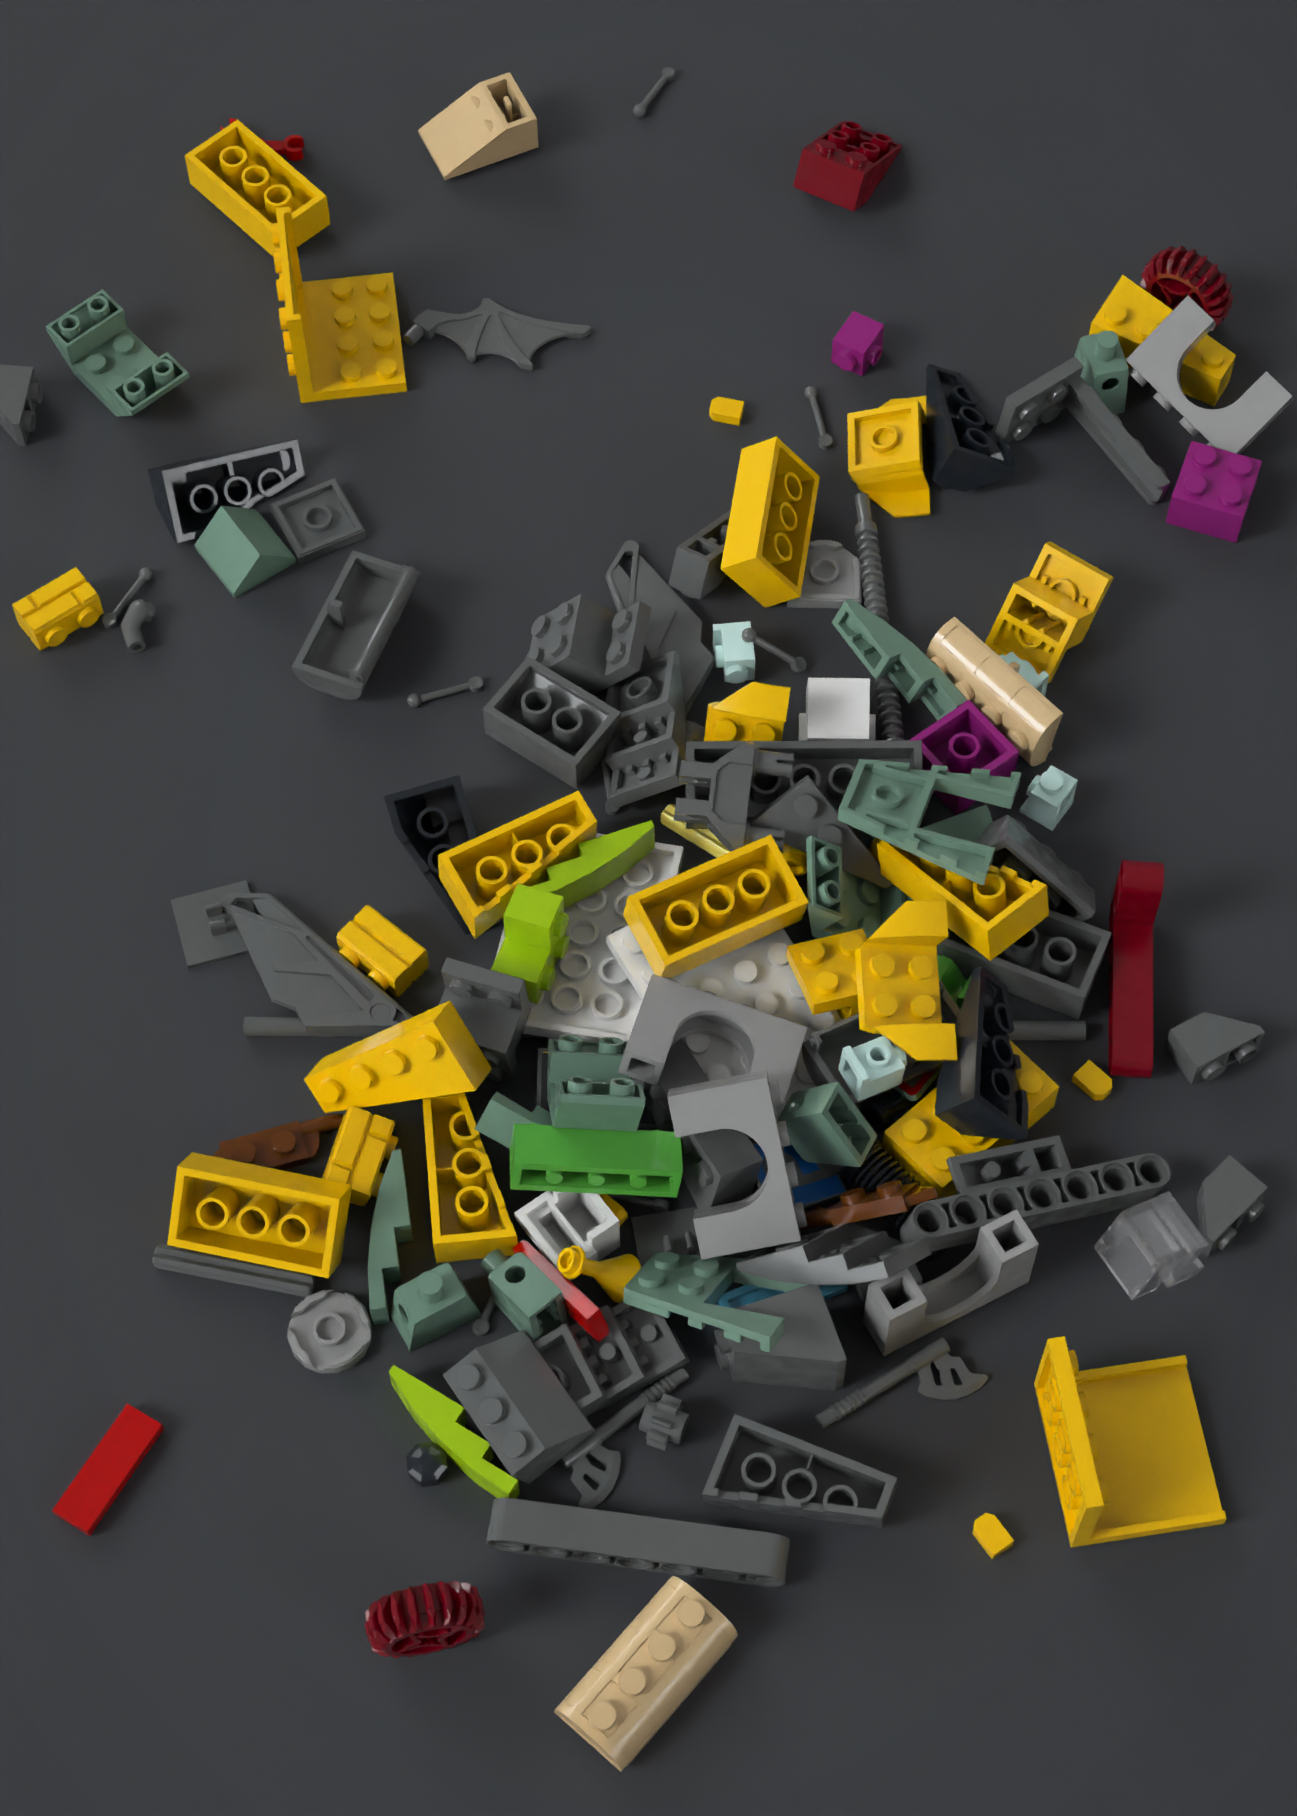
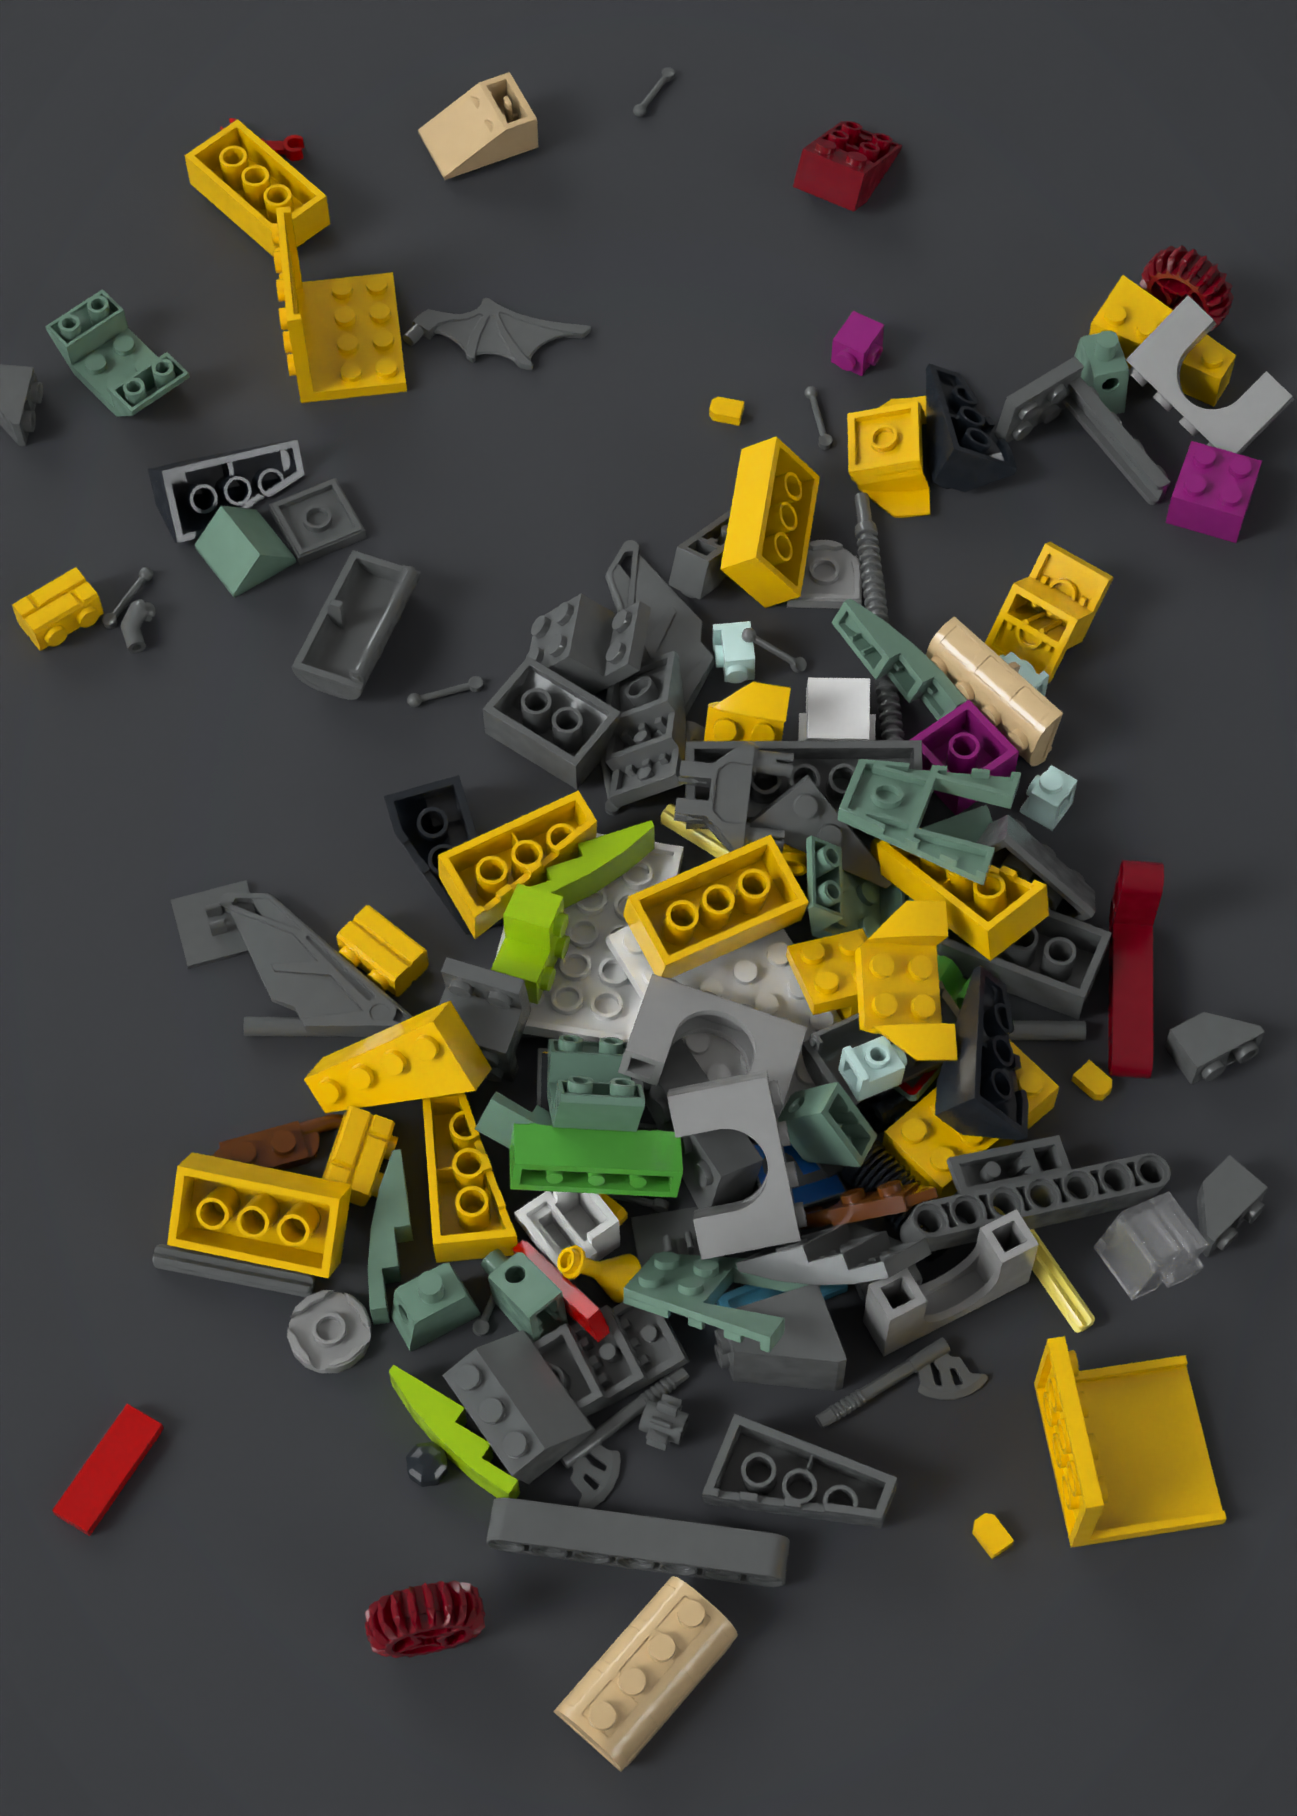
(1060, 1288): none -> light yellow axle

